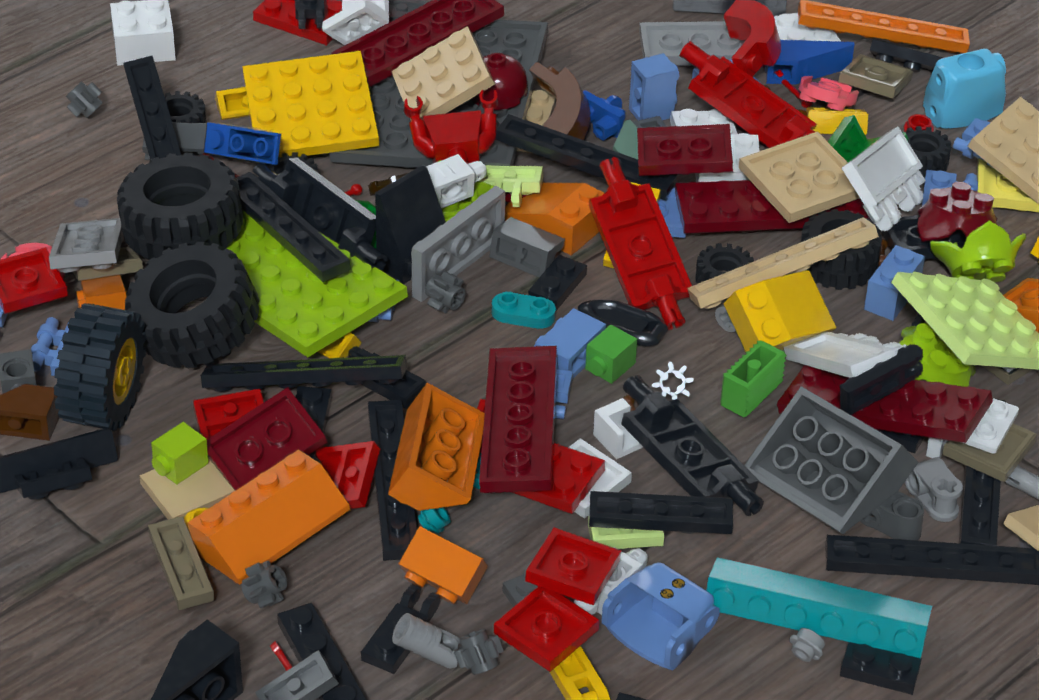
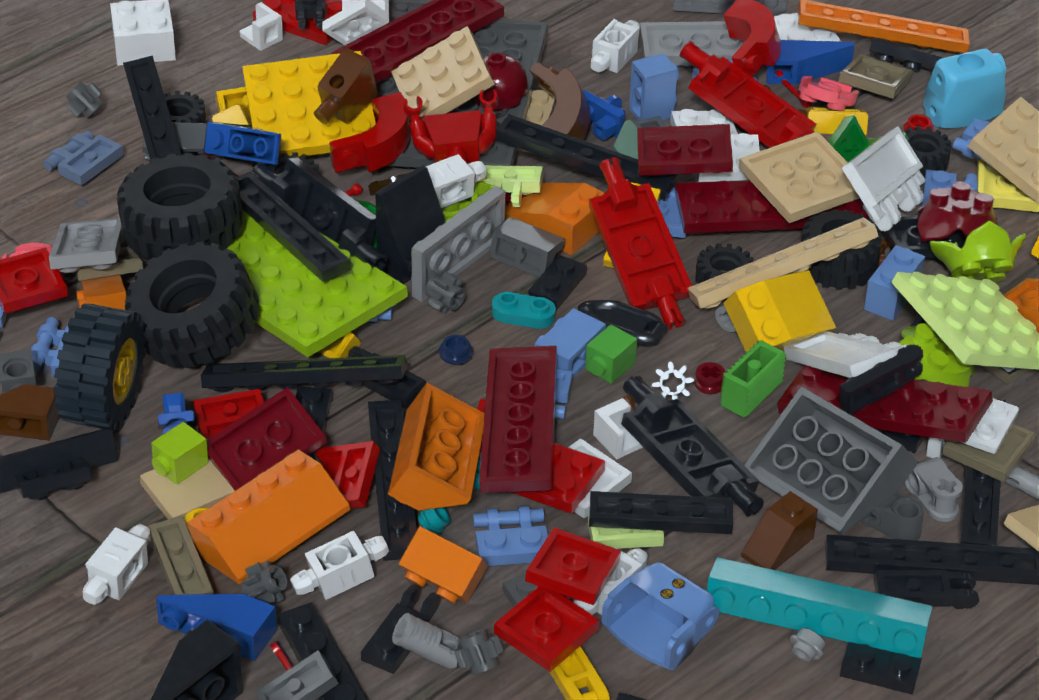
(83, 157): none -> sand blue plate
(116, 564): none -> white piece
(174, 412): none -> blue hips
(236, 114): none -> yellow slope
(238, 615): none -> blue slope
(265, 30): none -> white panel
(339, 565): none -> white piece
(346, 88): none -> reddish brown torso
(380, 143): none -> red arch
(455, 350): none -> dark blue plate
(510, 544): none -> medium blue plate
(615, 46): none -> white piece
(709, 378): none -> dark red bush
(781, 532): none -> reddish brown slope
(928, 587): none -> black hinge

